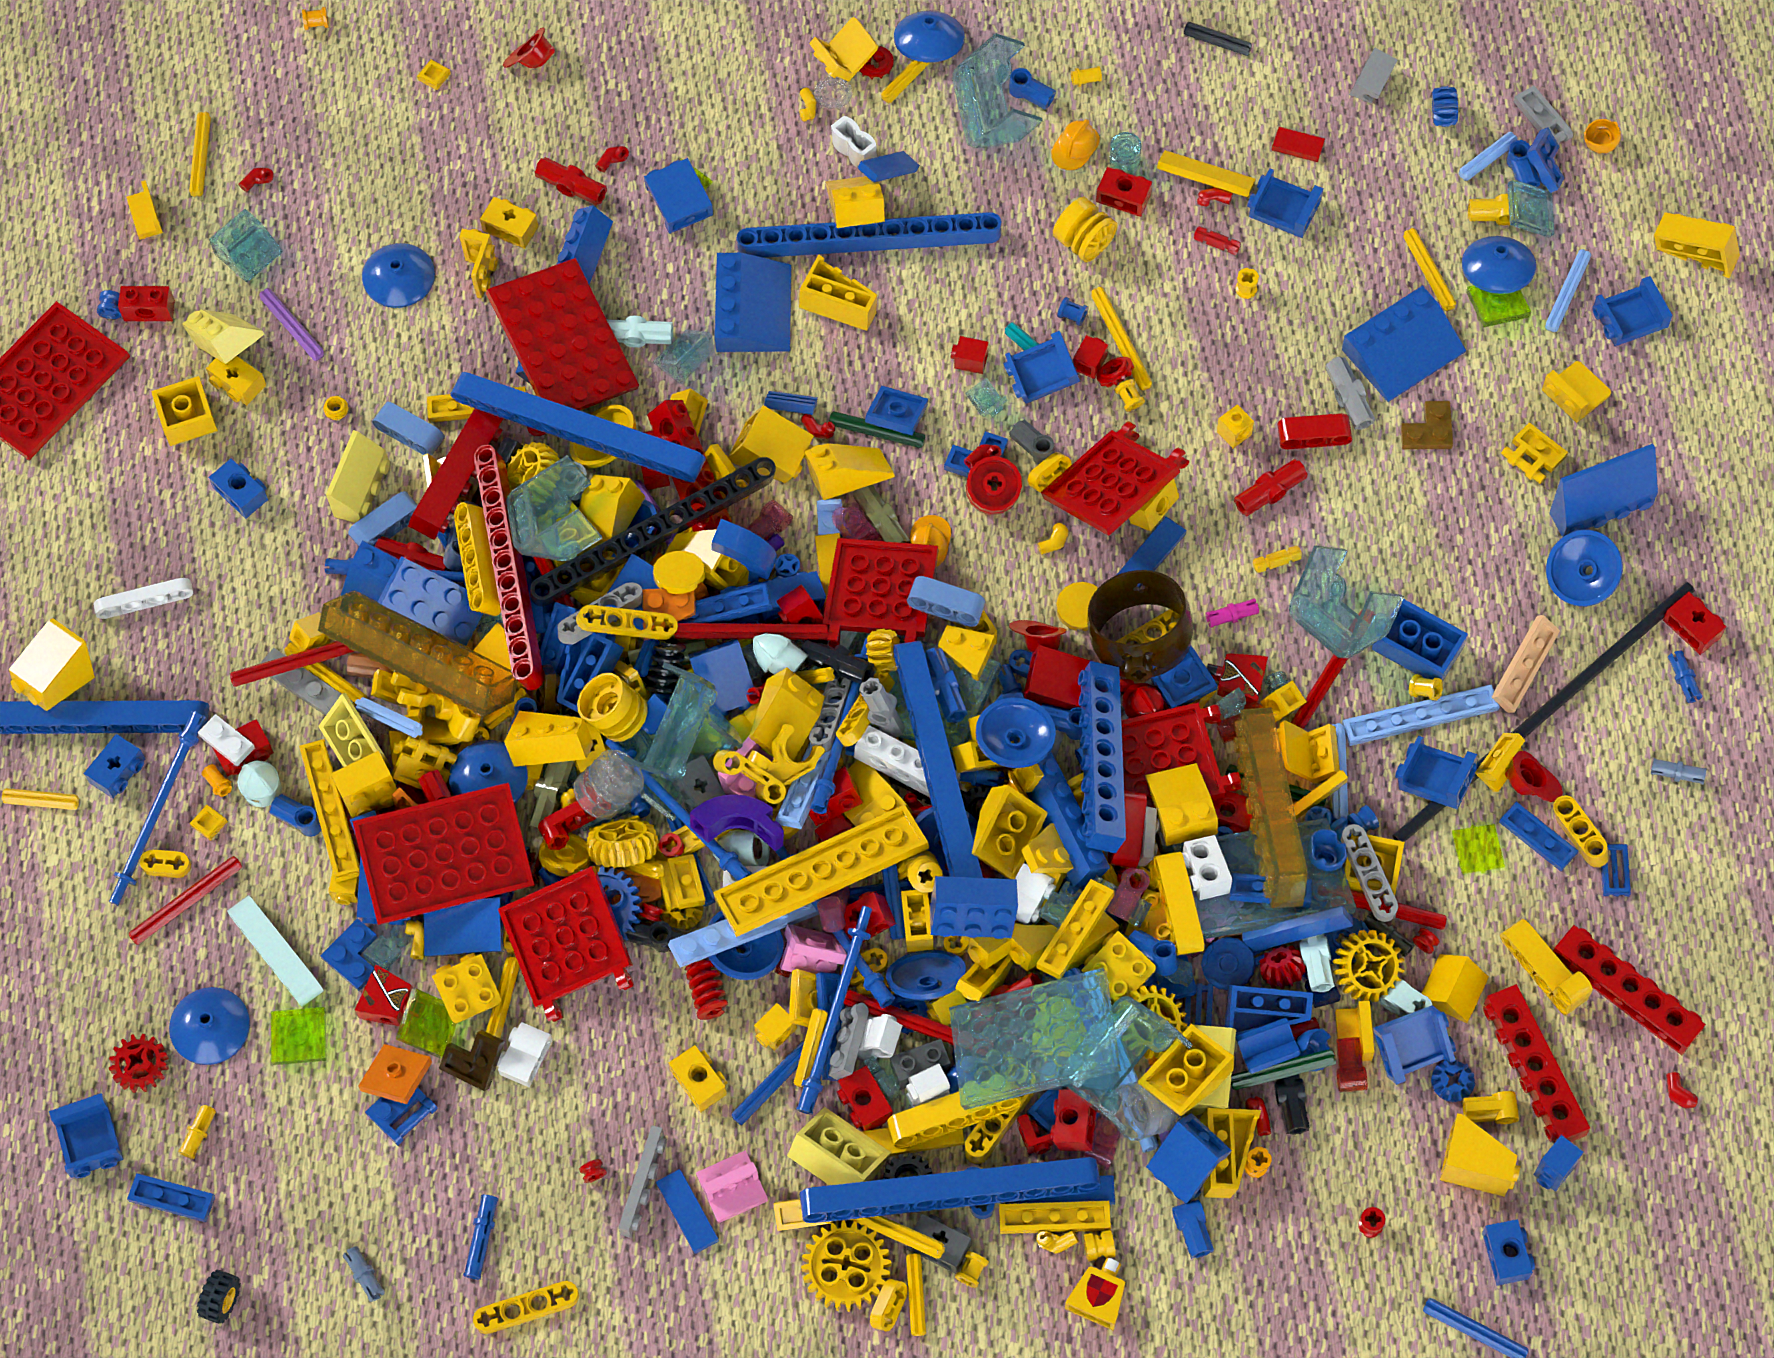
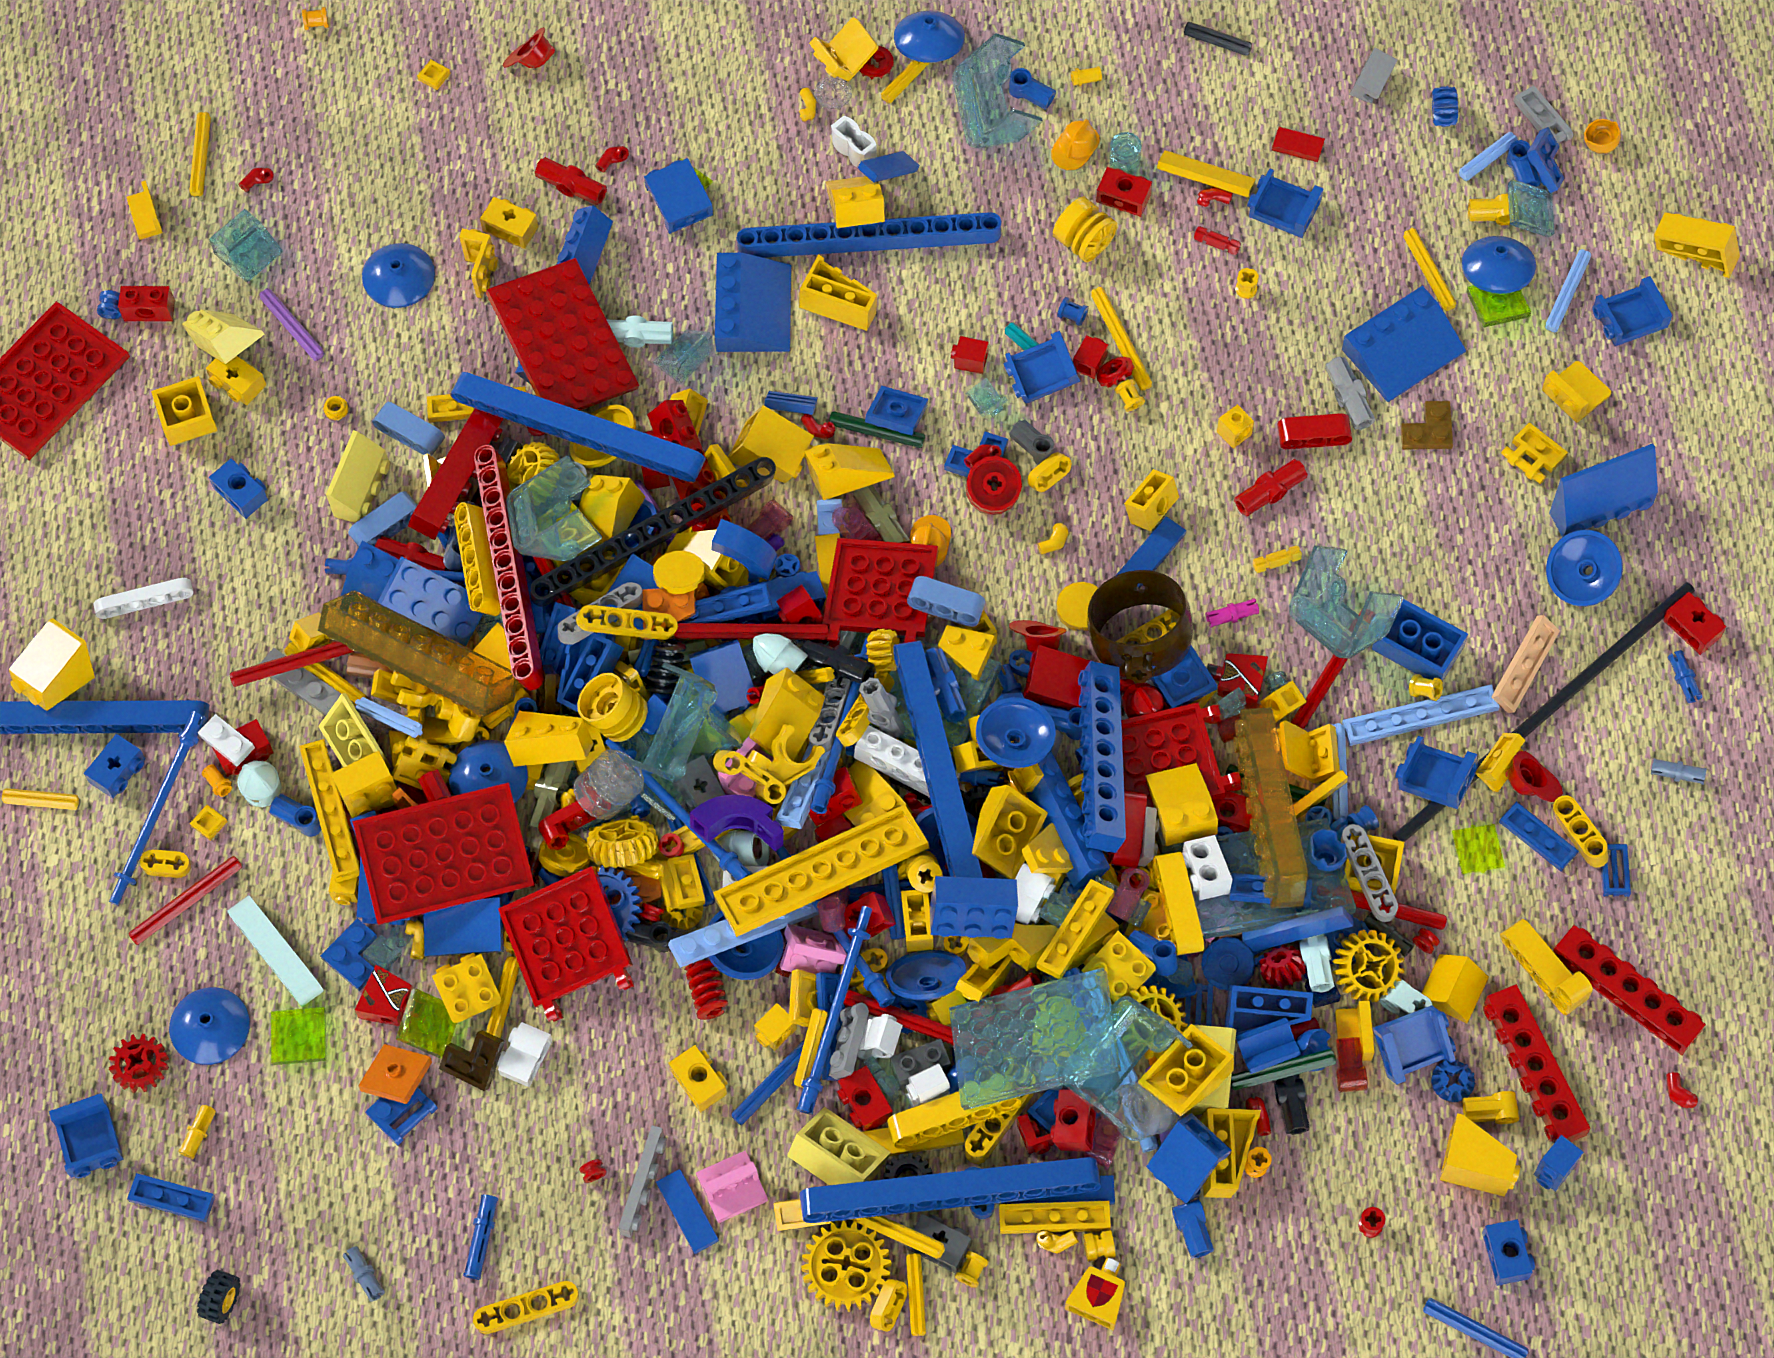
(1113, 480): red plate -> none

